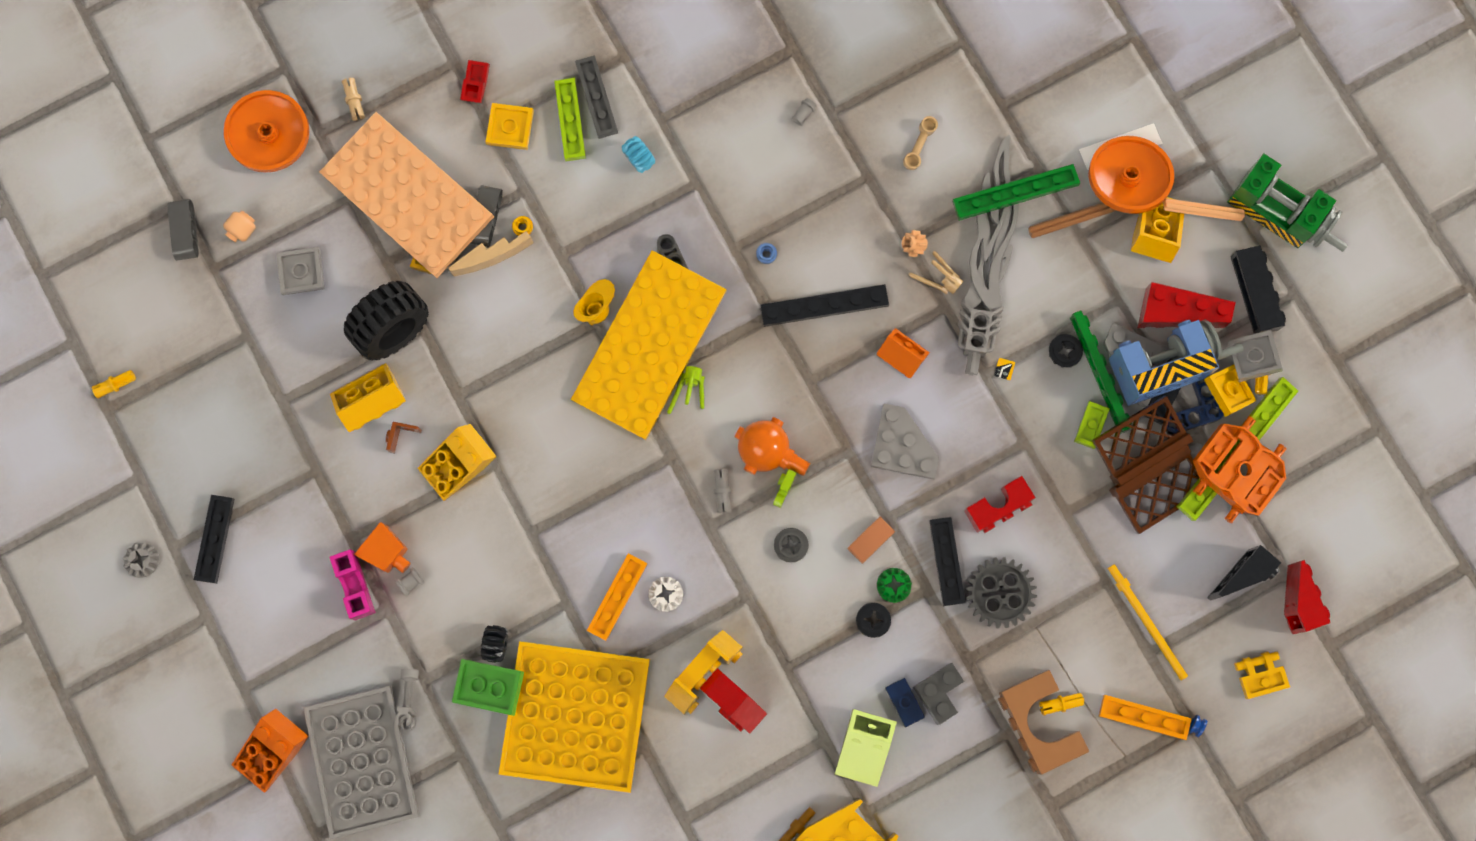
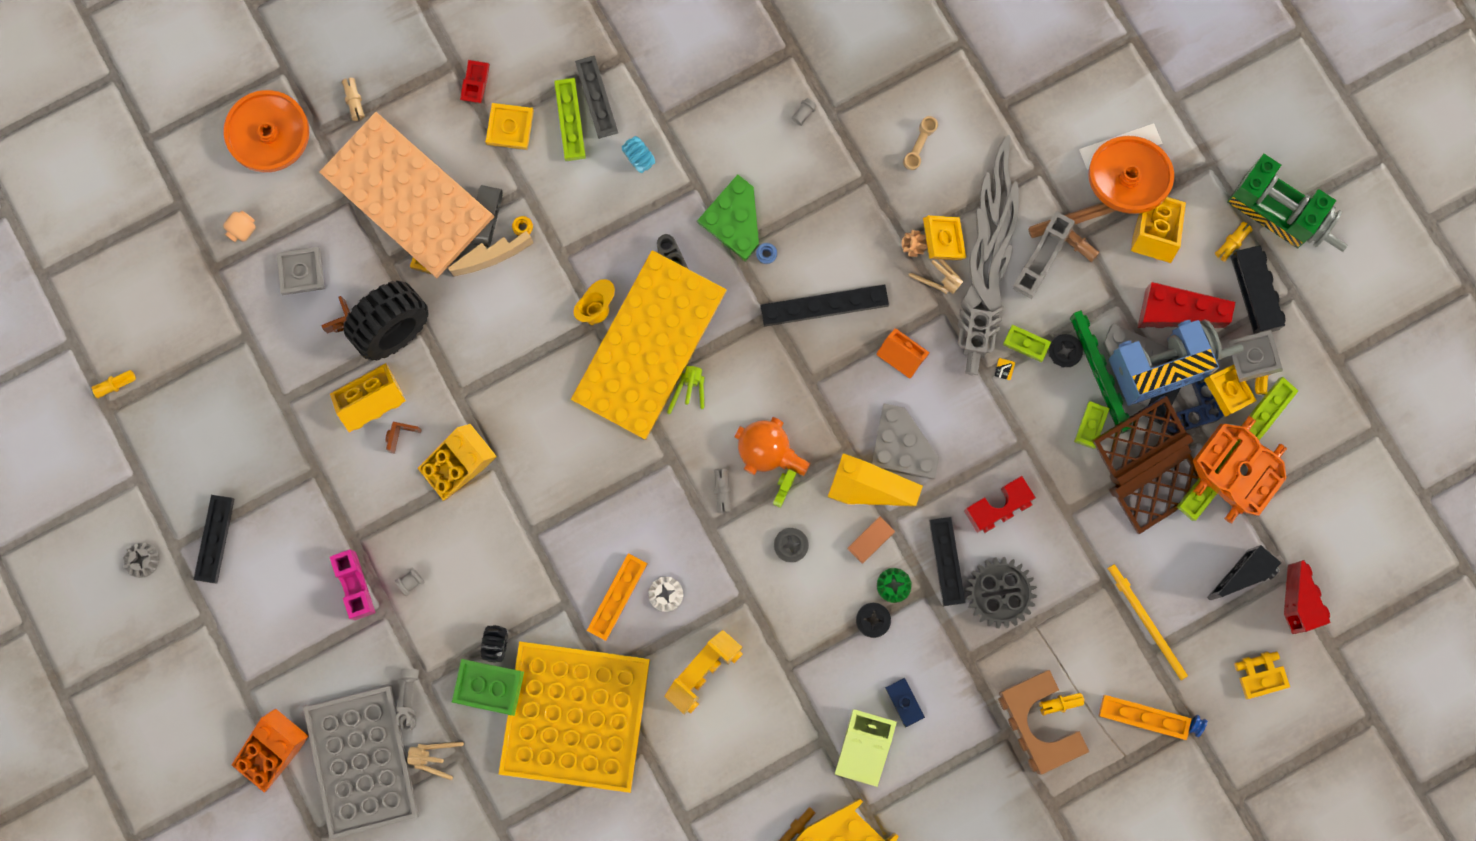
(183, 230): dark grey beam -> none
(338, 324): none -> dark orange bracket
(384, 550): orange torso -> none
(419, 756): none -> tan plant
(734, 218): none -> bright green plate
(734, 702): red wedge -> none
(868, 484): none -> yellow wedge
(933, 693): dark grey brick -> none
(944, 238): none -> yellow plate
(1016, 192): green plate -> none
(1026, 343): none -> lime plate
(1044, 255): none -> light grey arch
(1082, 246): none -> medium nougat axle
(1203, 209): light nougat axle -> none
(1233, 241): none -> yellow pin

